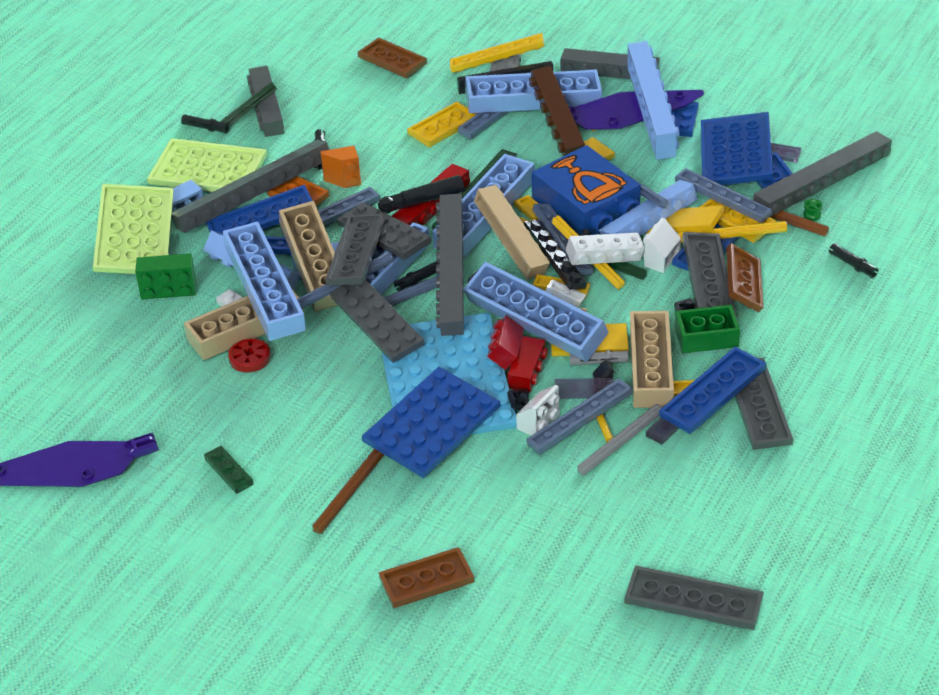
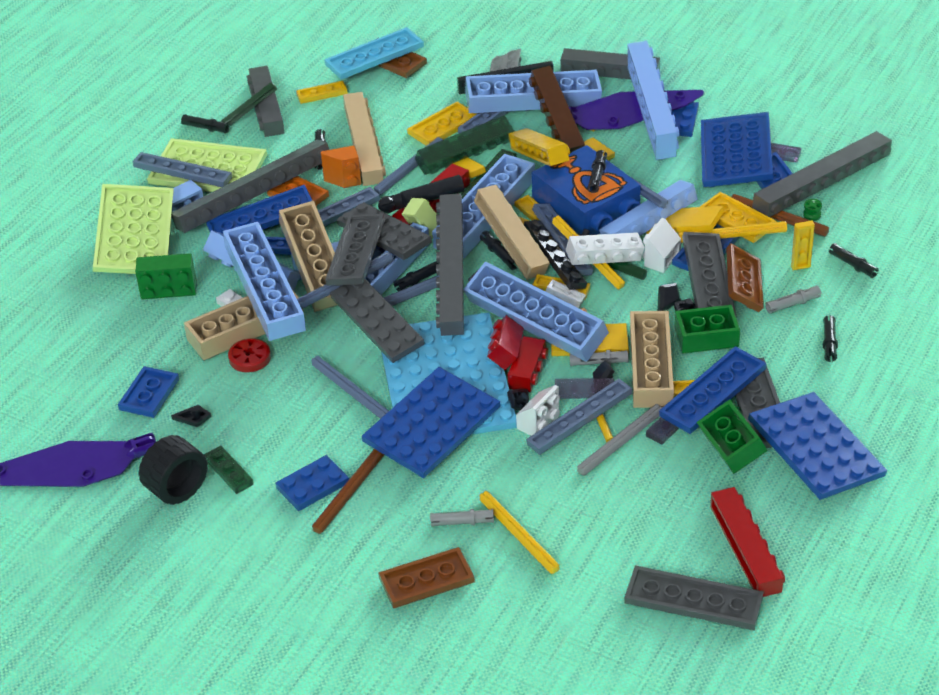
(148, 392): none -> blue plate
(173, 469): none -> black tyre
(182, 169): none -> sand blue plate
(192, 416): none -> black piece
(312, 483): none -> blue plate
(321, 92): none -> yellow tile
(348, 386): none -> sand blue axle
(364, 138): none -> tan brick
(374, 53): none -> medium azure plate
(399, 173): none -> sand blue axle
(420, 212): none -> yellowish green brick
(464, 145): none -> clear green brick
(464, 517): none -> light grey pin
(475, 169): none -> yellow tile
(495, 246): none -> black pin
(497, 52): yellow plate -> none
(519, 532): none -> yellow axle
(539, 147): none -> yellow brick
(598, 167): none -> black pin
(667, 296): none -> black piece
(725, 196): sand blue tile -> none
(732, 436): none -> green brick
(747, 542): none -> red brick
(799, 297): none -> light grey pin
(802, 245): none -> yellow tile
(817, 445): none -> blue plate
(830, 343): none -> black pin

